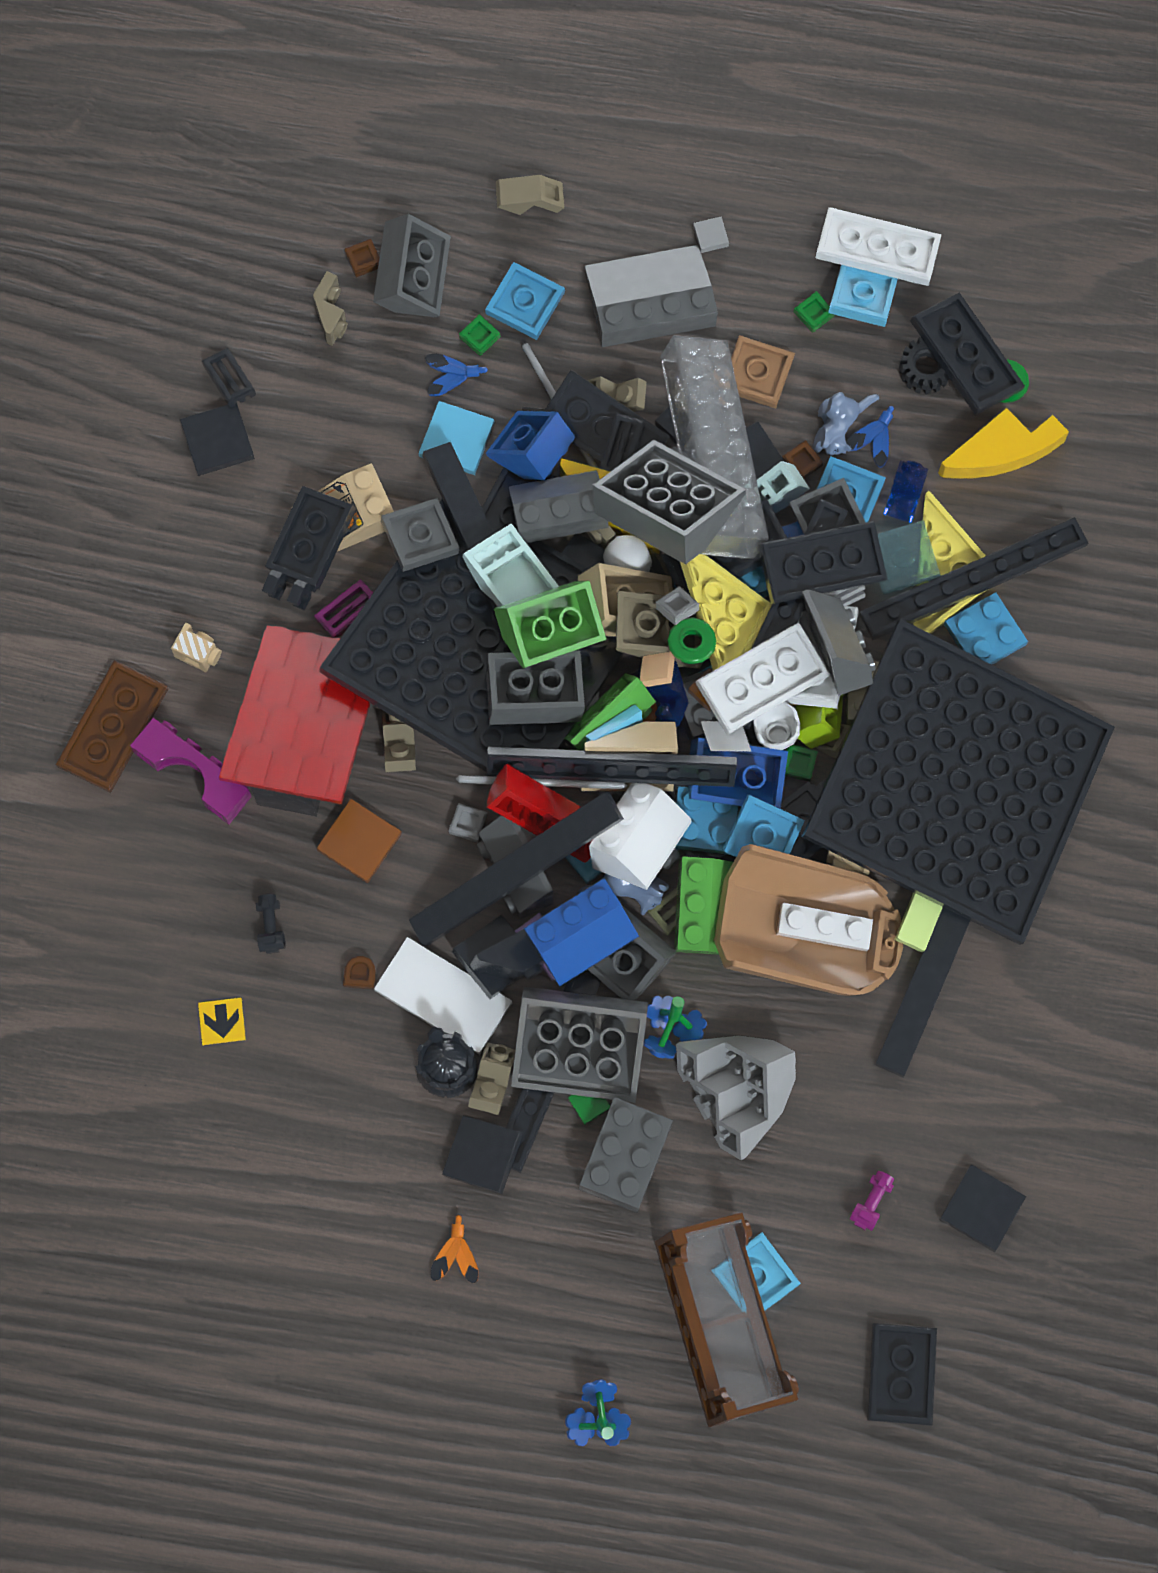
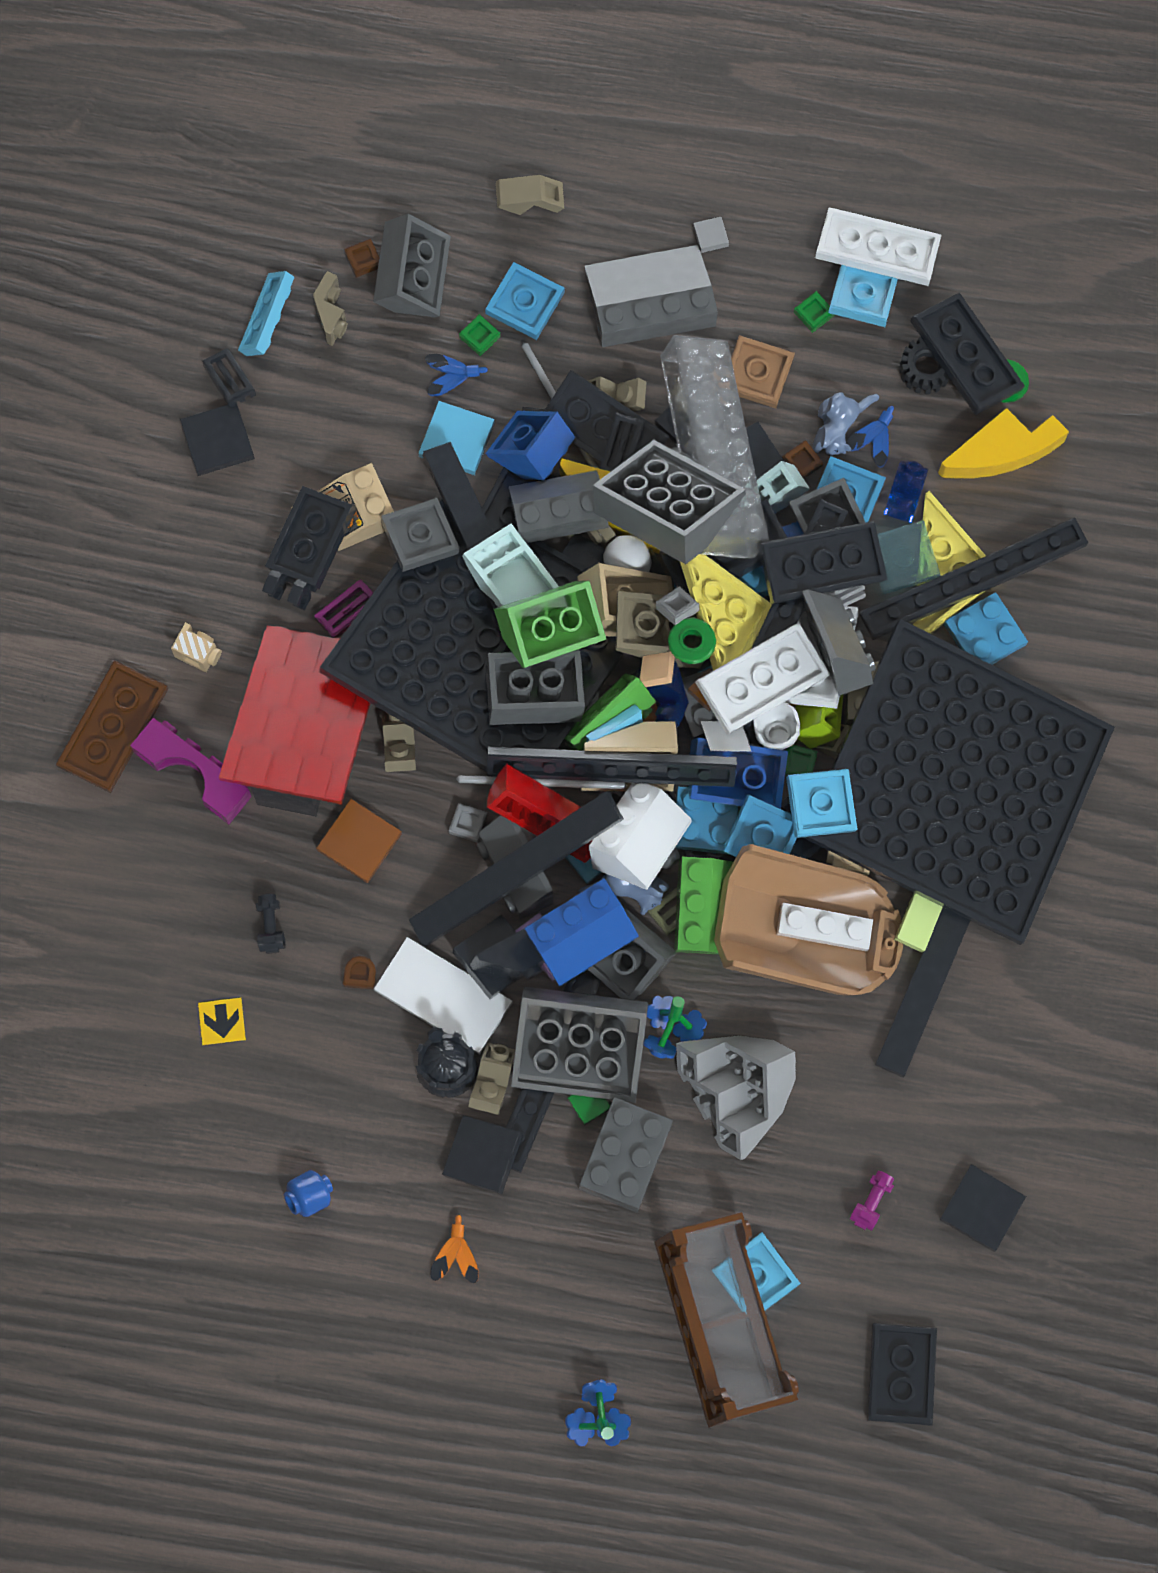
(266, 313): none -> medium azure plate
(308, 1193): none -> blue head
(821, 803): none -> medium azure tile

